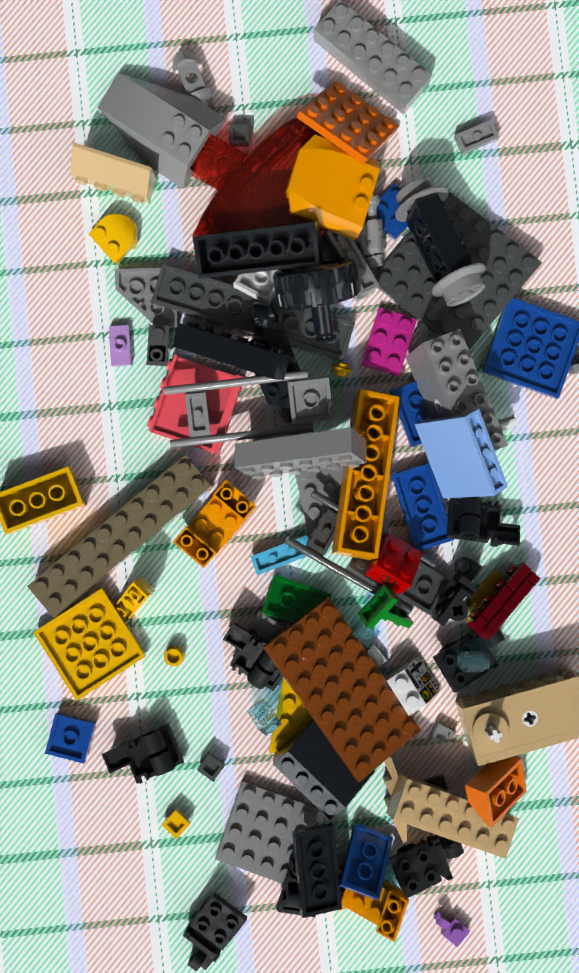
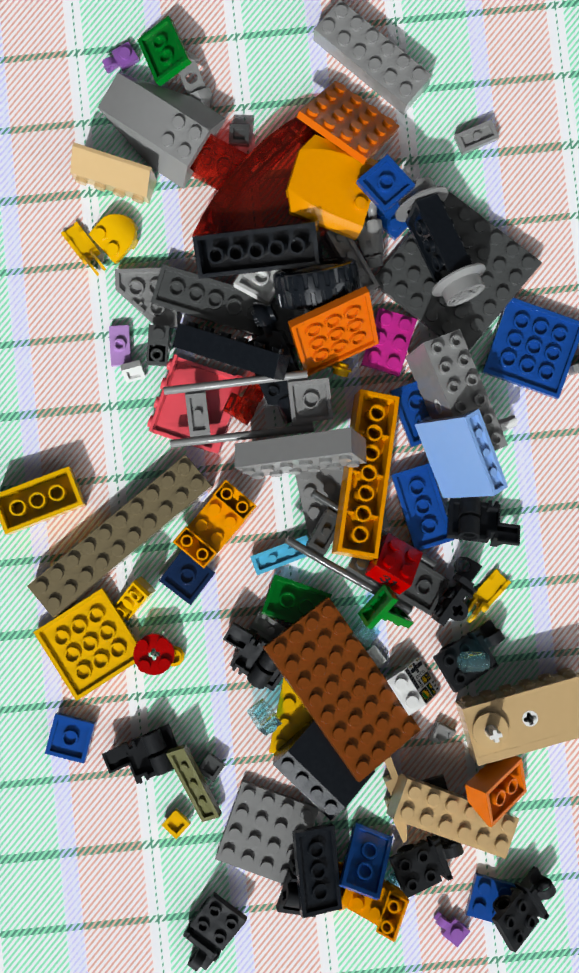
(82, 245): none -> yellow arm
(123, 57): none -> medium lavender plate
(133, 371): none -> white plate
(160, 644): none -> red plate
(164, 51): none -> green plate
(186, 577): none -> dark blue plate
(194, 783): none -> olive plate
(244, 407): none -> clear red plate
(334, 331): none -> orange plate
(385, 184): none -> blue plate
(483, 894): none -> blue plate
(503, 600): dark red brick -> none
(518, 913): none -> black plate

